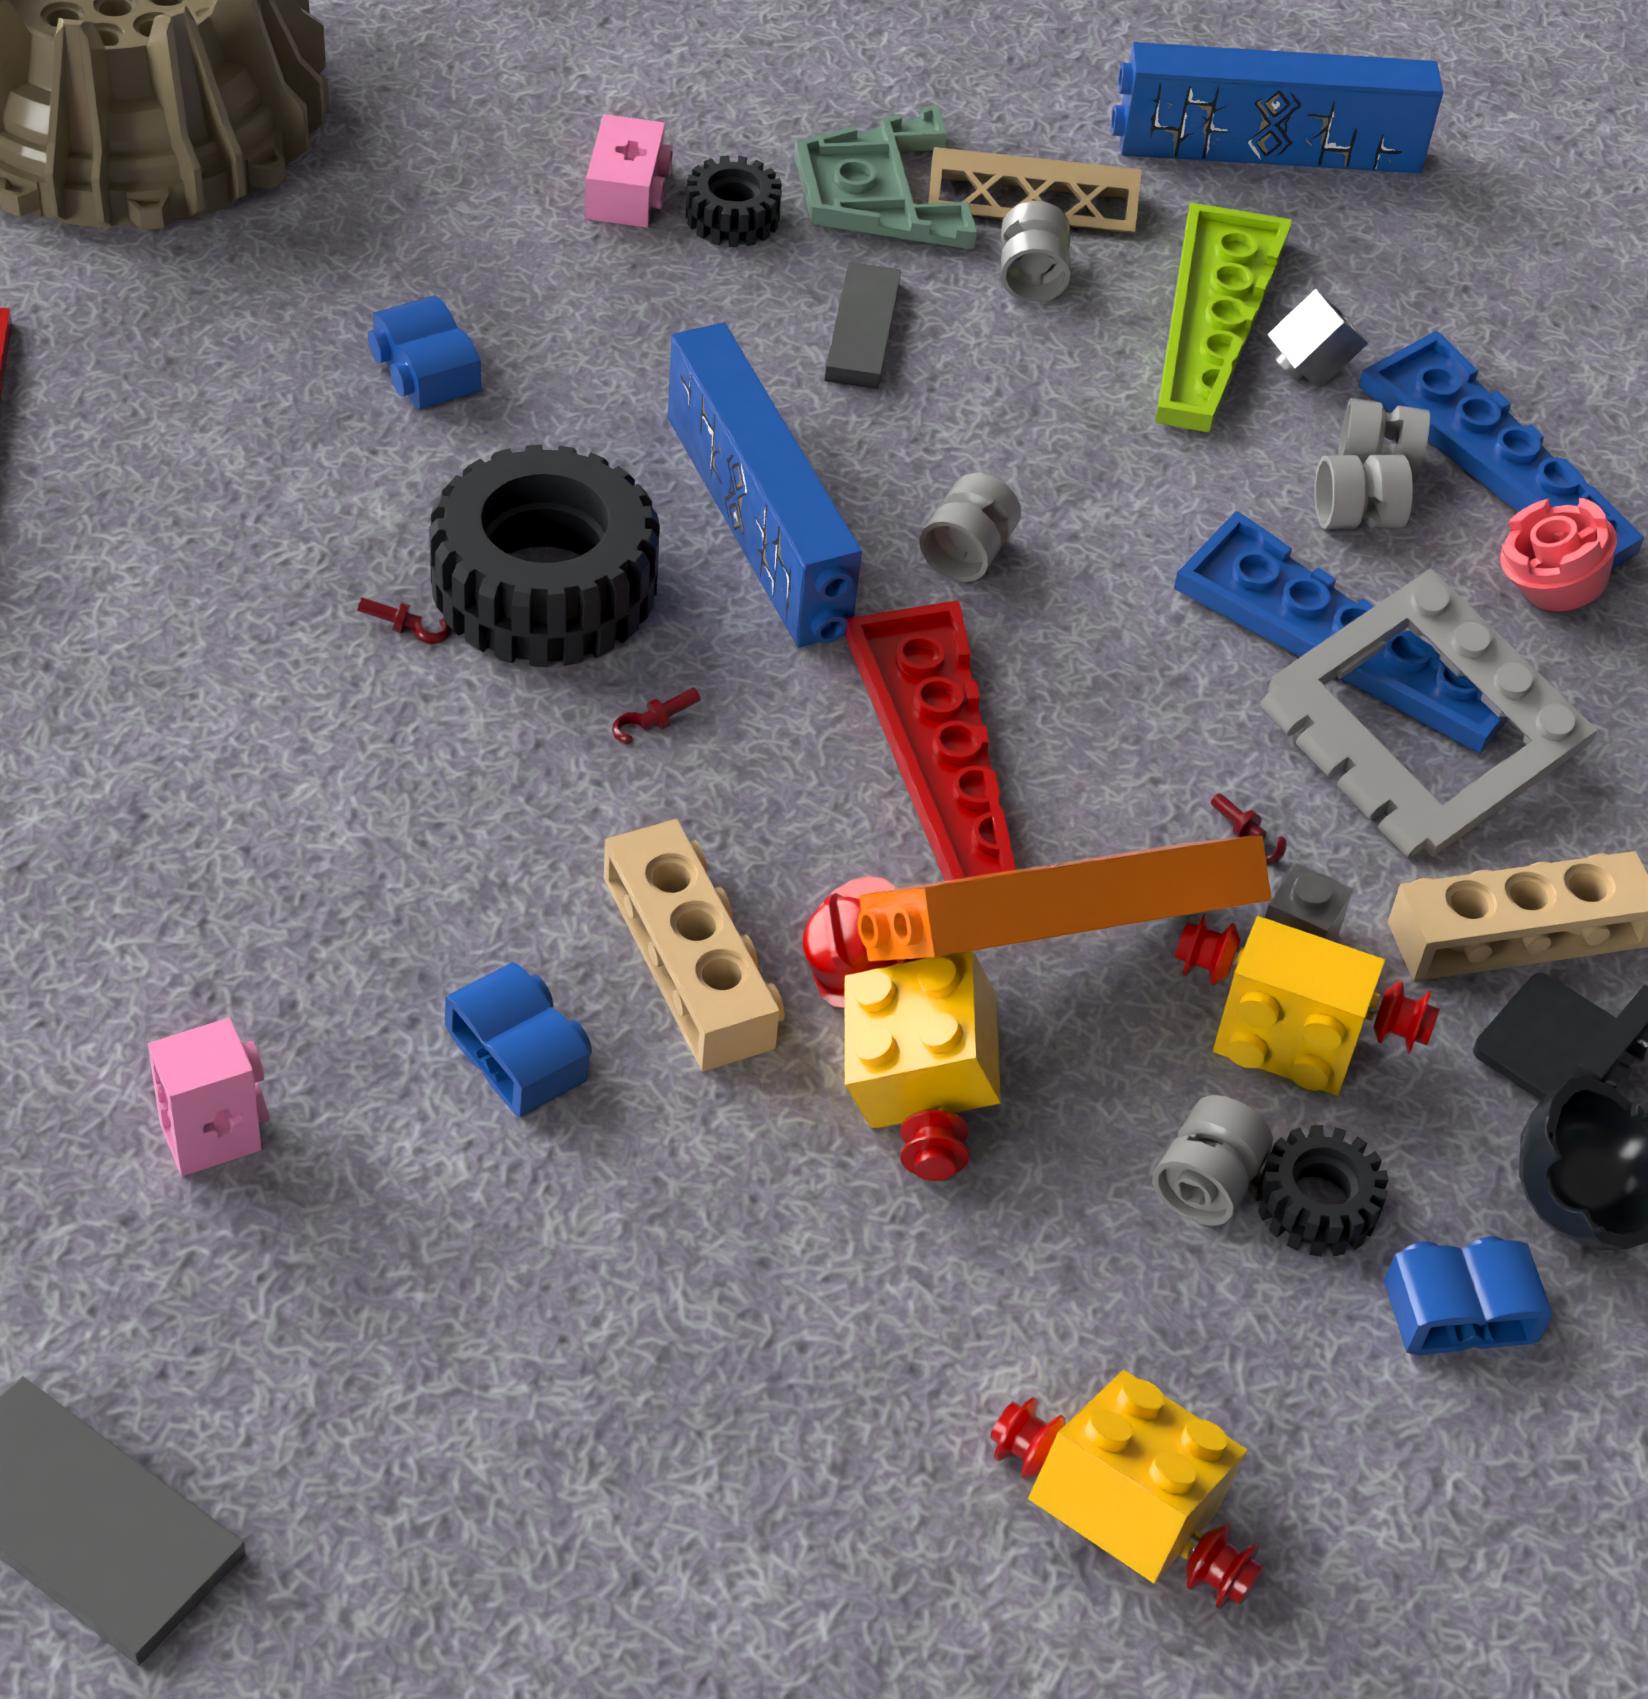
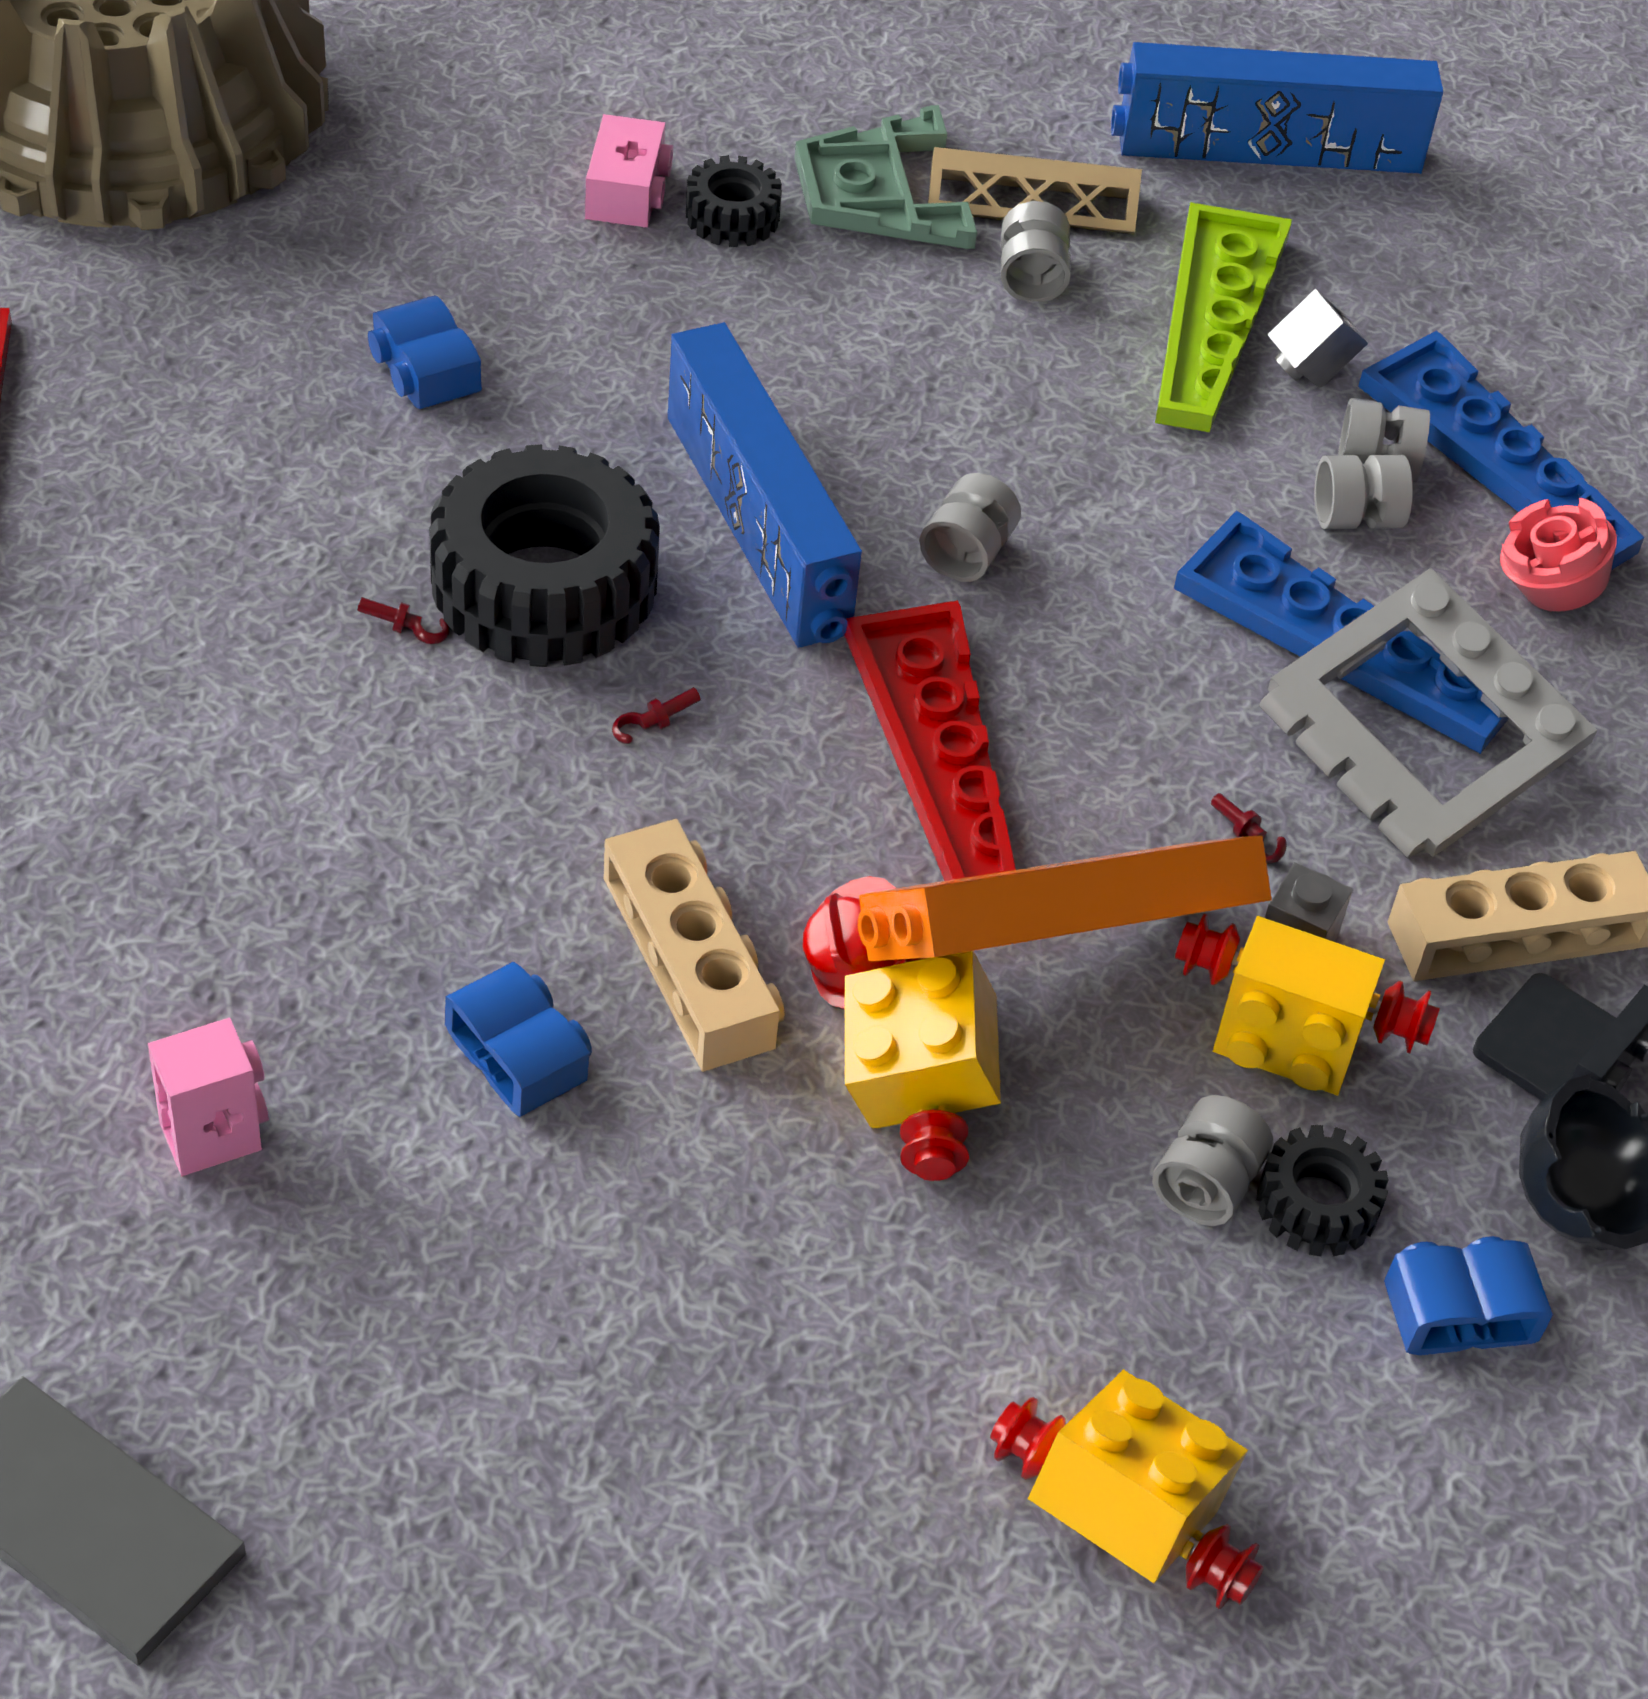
(863, 325): dark grey tile -> none

